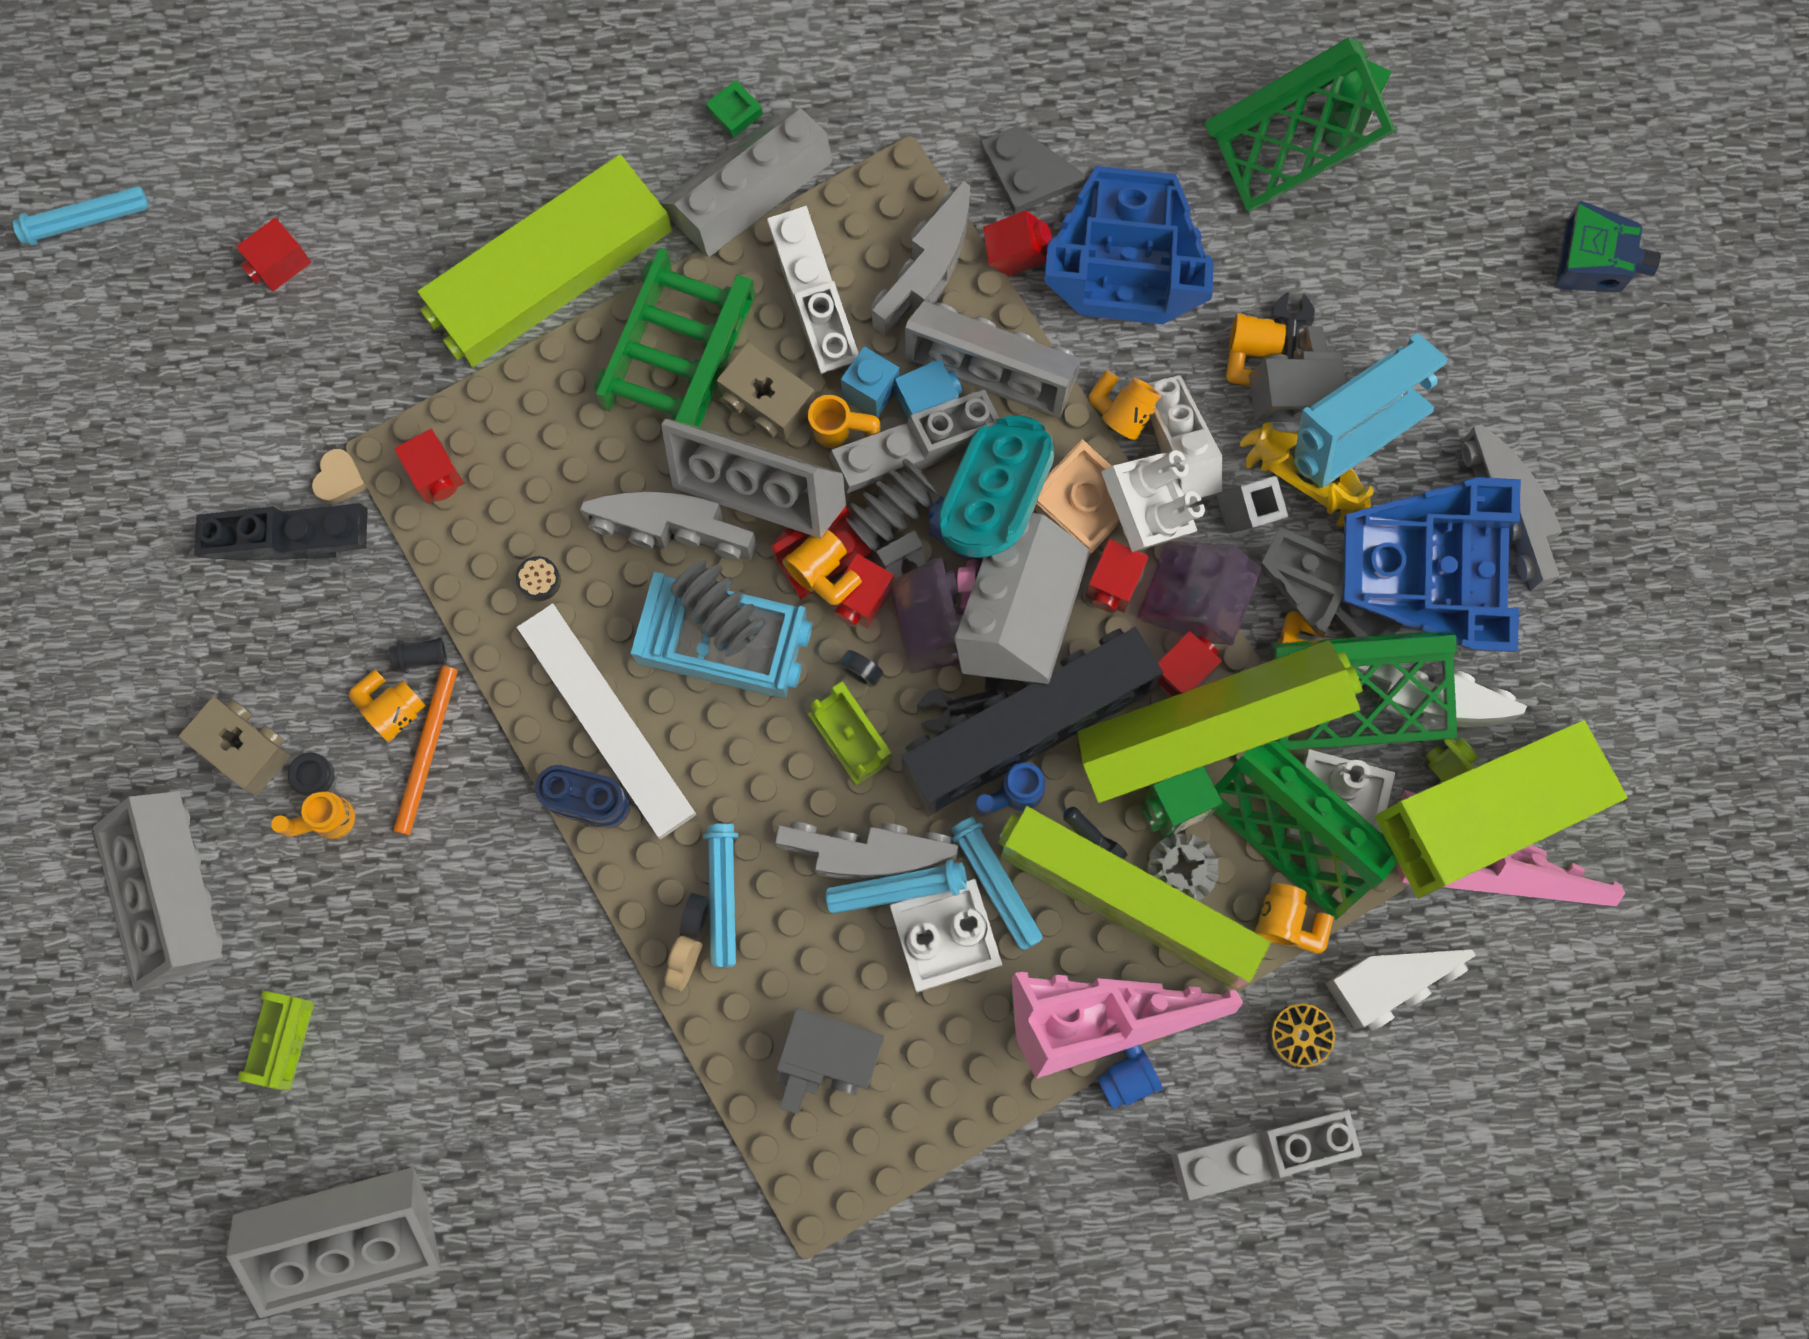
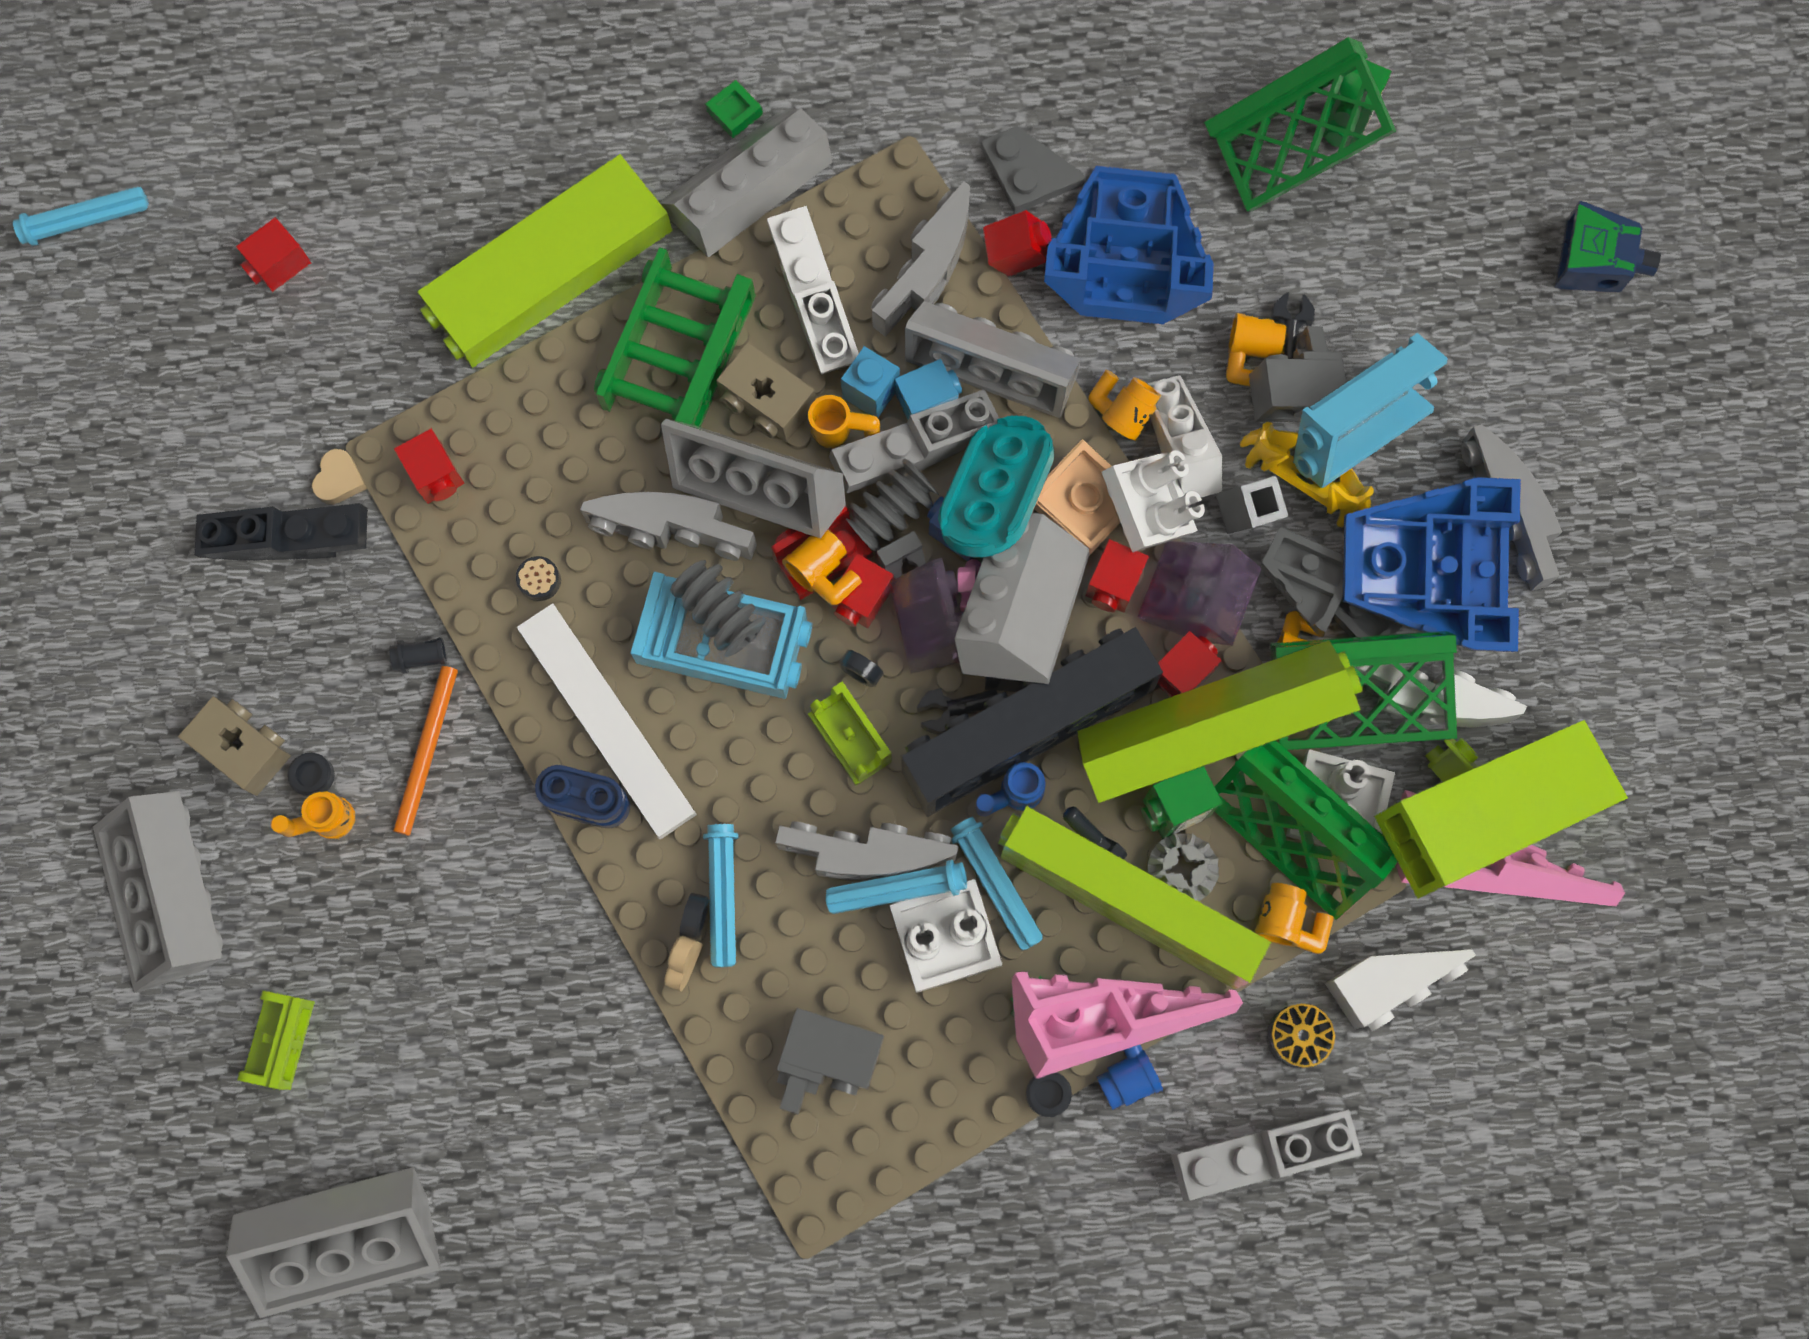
(390, 710): light orange piece -> none
(1049, 1094): none -> black tile

